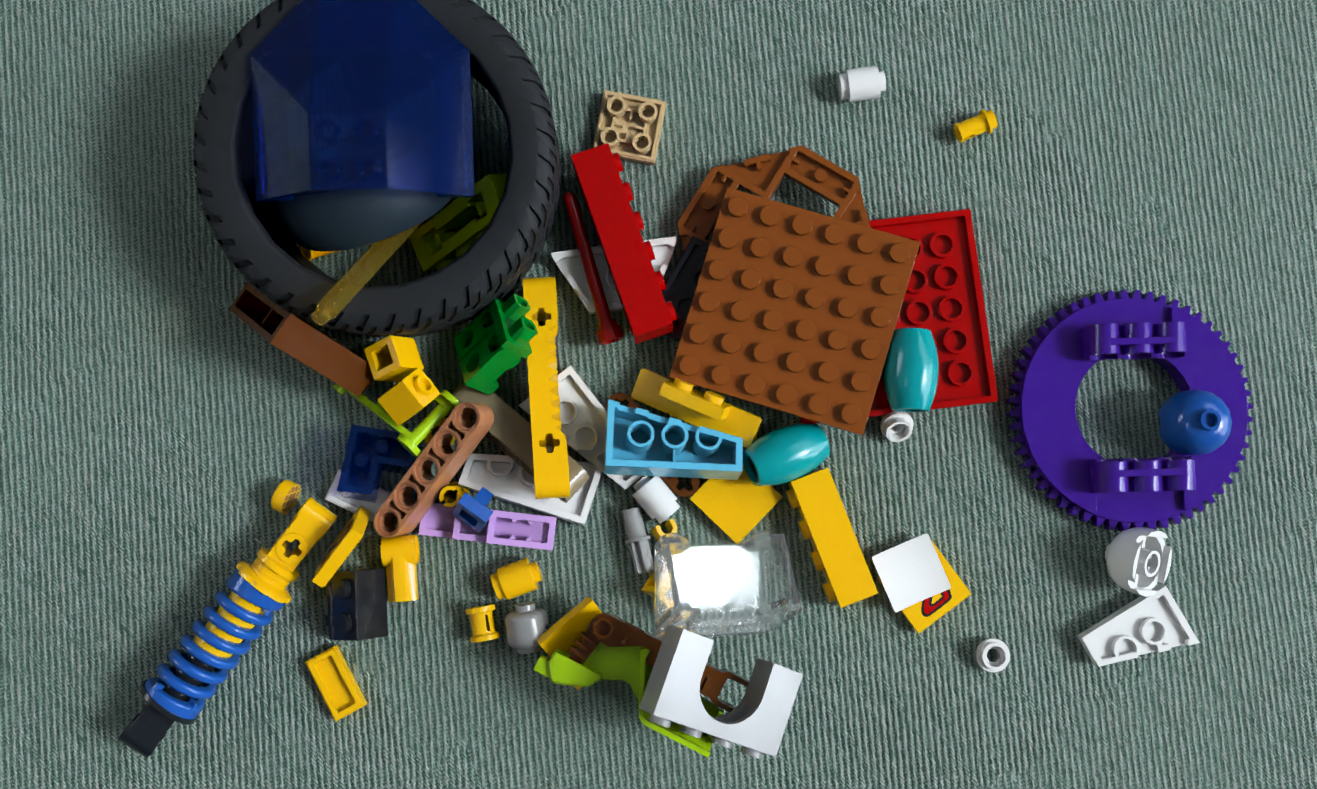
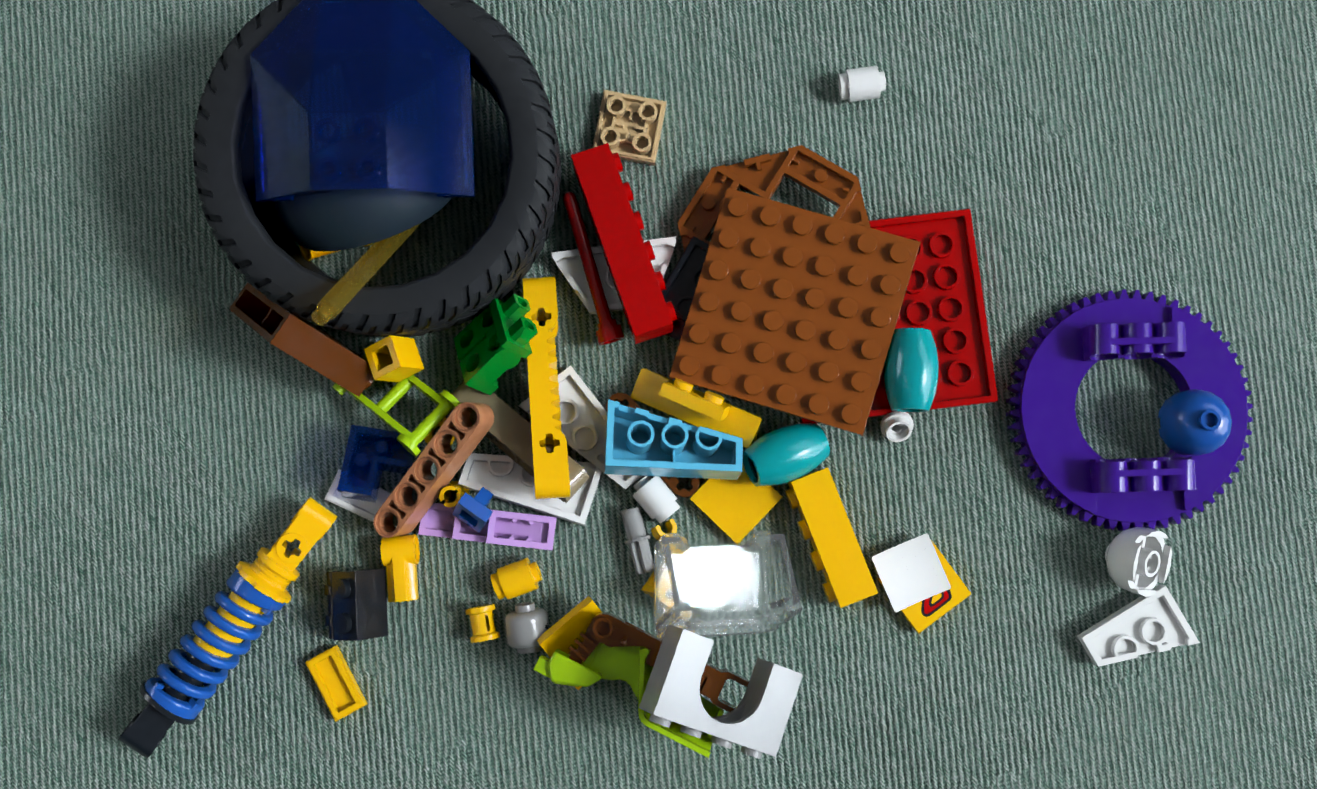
(285, 496): yellow tile -> none
(342, 547): yellow tile -> none
(409, 396): yellow brick -> none
(437, 246): lime brick -> none
(976, 125): yellow pin -> none
(1001, 660): white plate -> none

